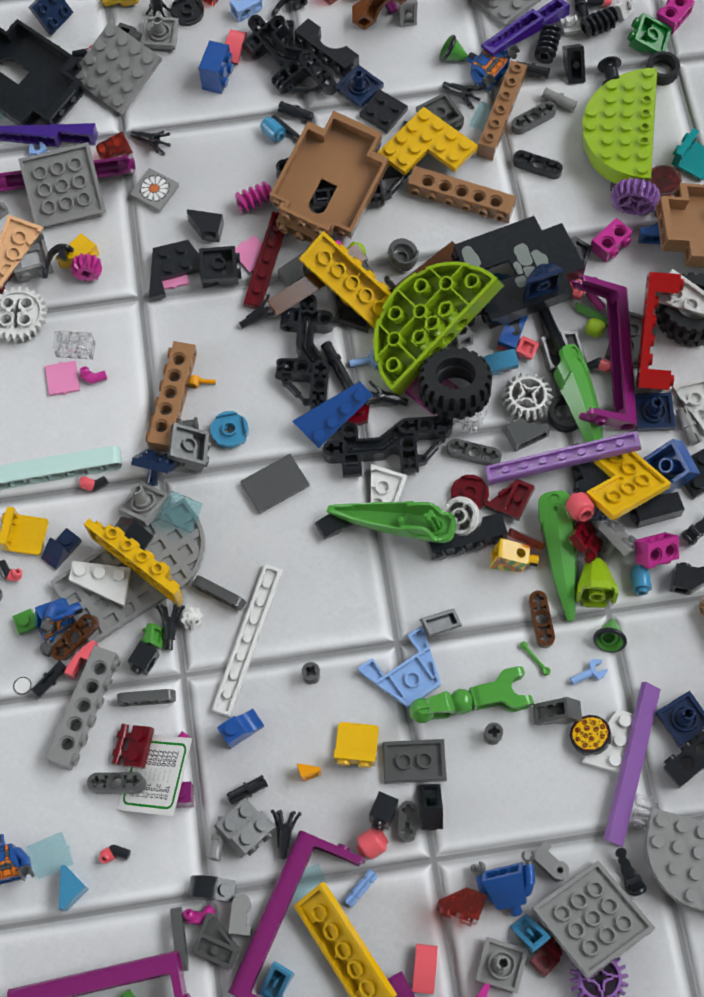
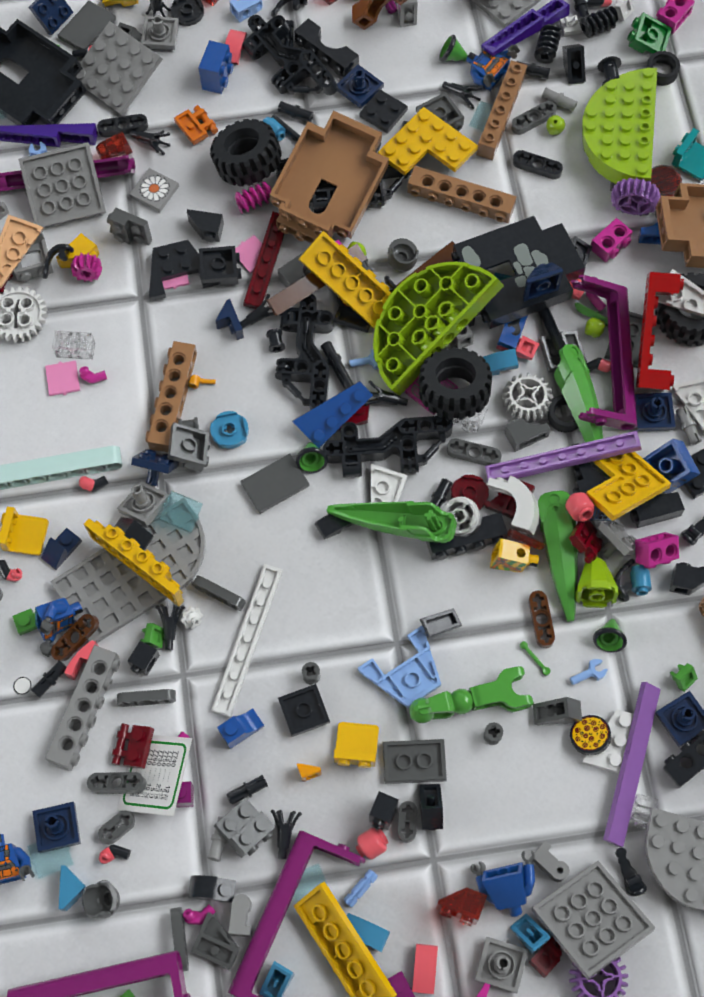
(56, 827): none -> dark blue plate
(86, 26): none -> dark grey tile
(100, 900): none -> dark grey helmet
(105, 580): white wing -> none
(113, 823): none -> dark grey beam
(124, 119): none -> black beam
(128, 227): none -> dark grey plate
(192, 128): none -> orange plate
(229, 318): none -> dark blue slope
(249, 167): none -> black tyre
(275, 340): none -> black bush
(304, 710): none -> black plate
(311, 459): none -> bright green hat
(371, 934): none -> dark azure slope
(441, 492): none -> black pin
(527, 508): none -> white arch
(555, 125): none -> lime piece
(623, 590): none -> black piece
(685, 676): none -> bright green tile

